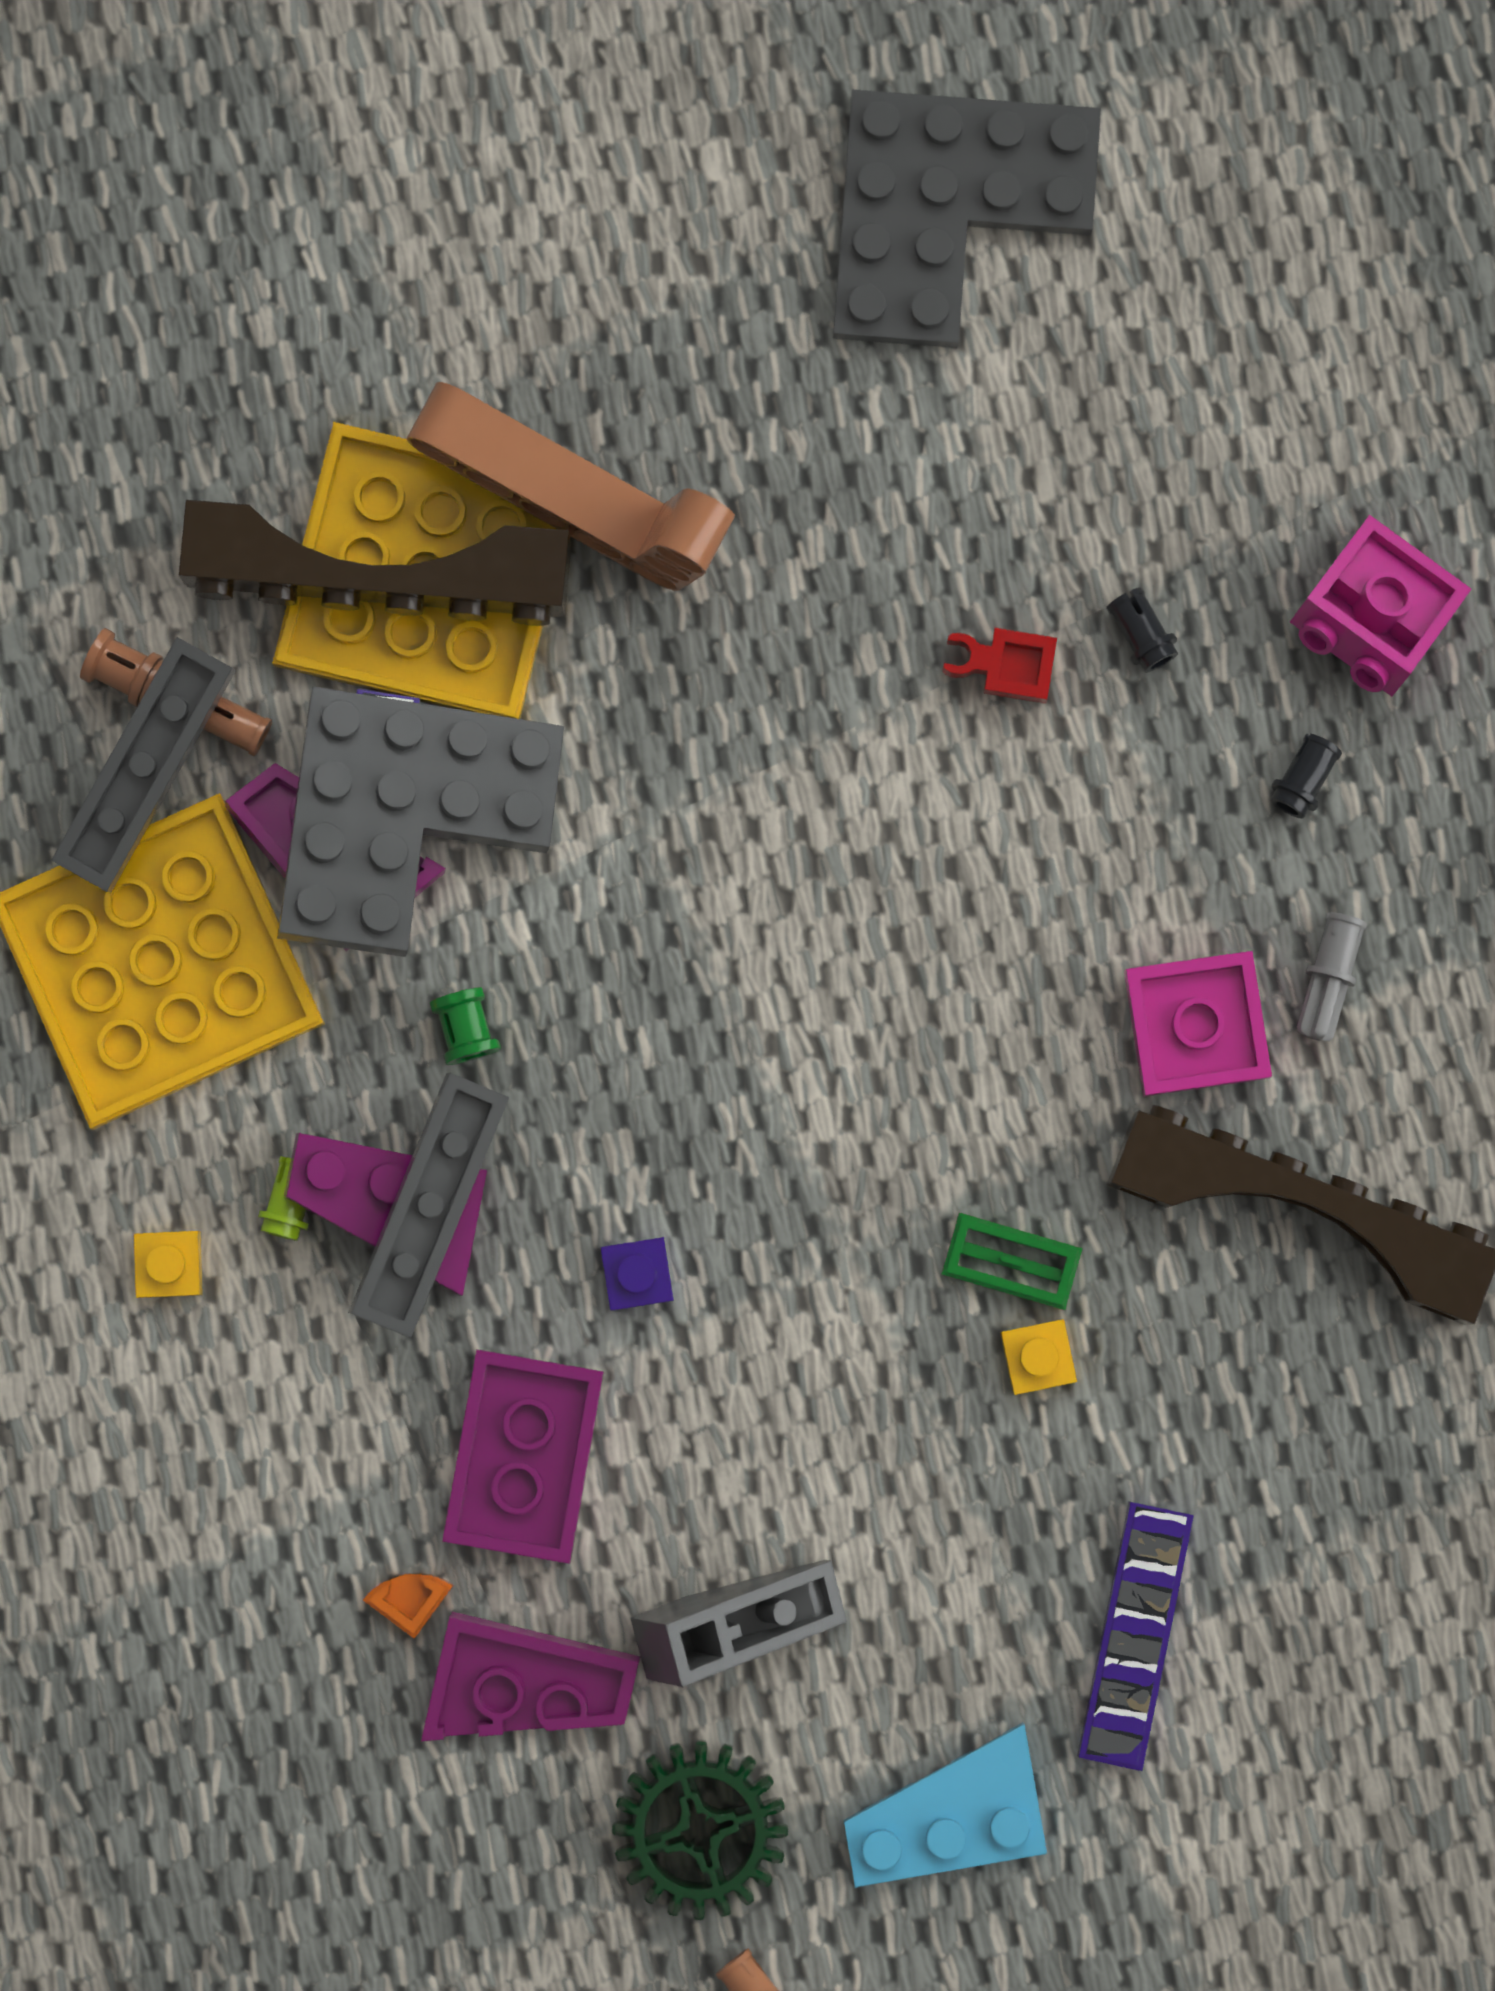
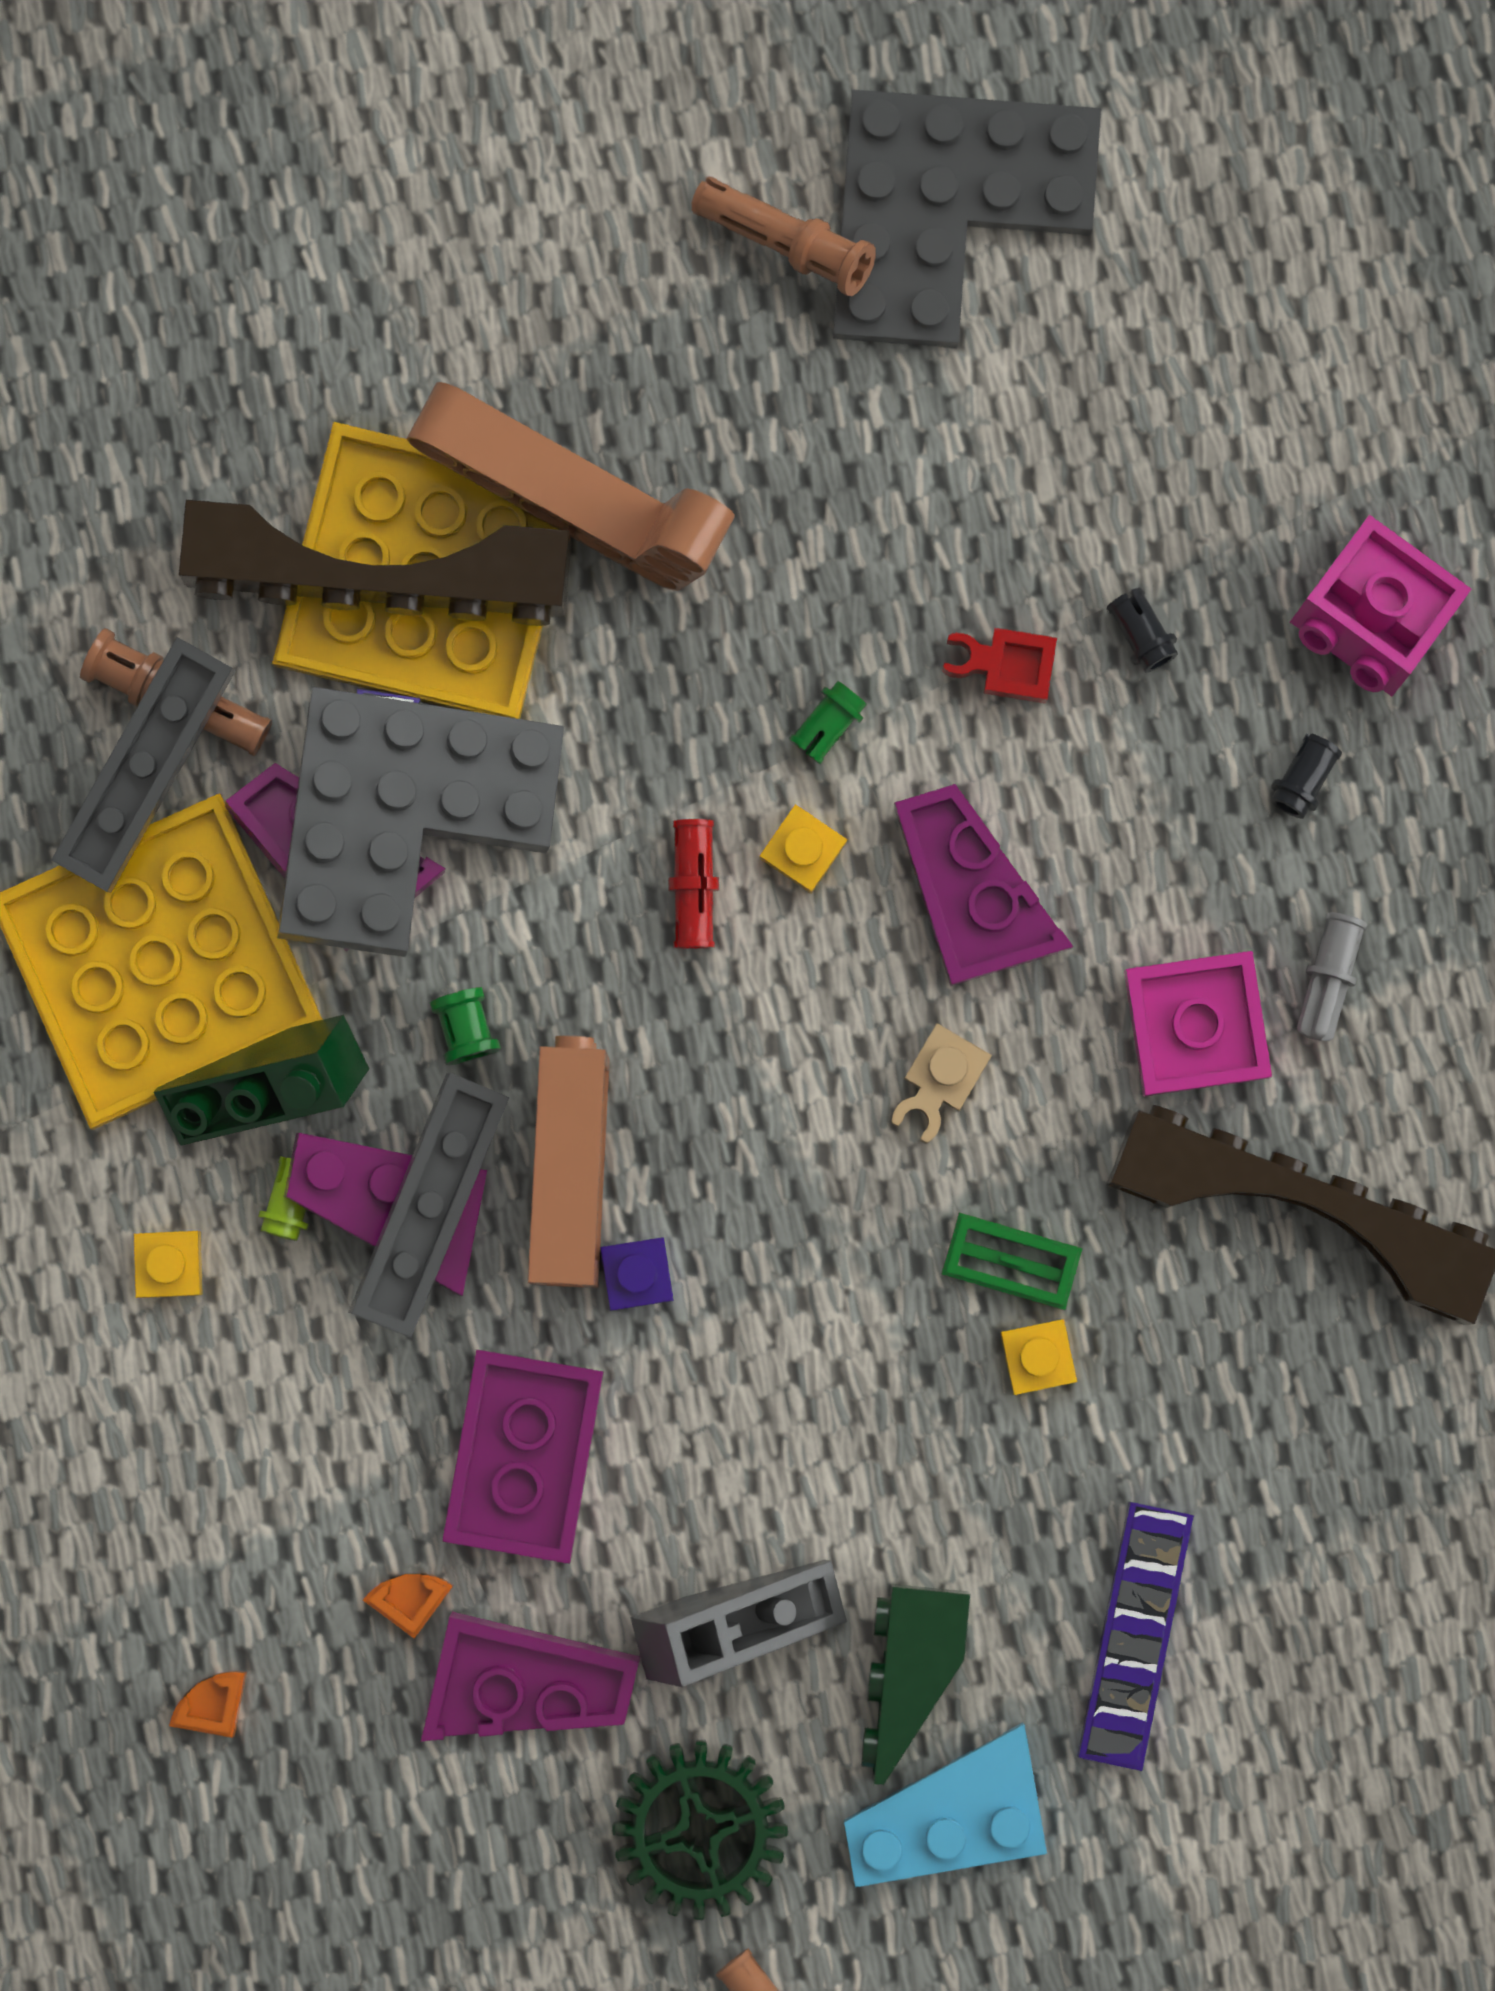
(212, 1705): none -> orange tile
(267, 1083): none -> dark green slope
(569, 1164): none -> nougat piece
(693, 883): none -> red pin
(803, 848): none -> yellow plate
(807, 243): none -> nougat pin
(831, 718): none -> green pin
(921, 1656): none -> dark green slope
(945, 1074): none -> tan plate
(971, 891): none -> magenta wing

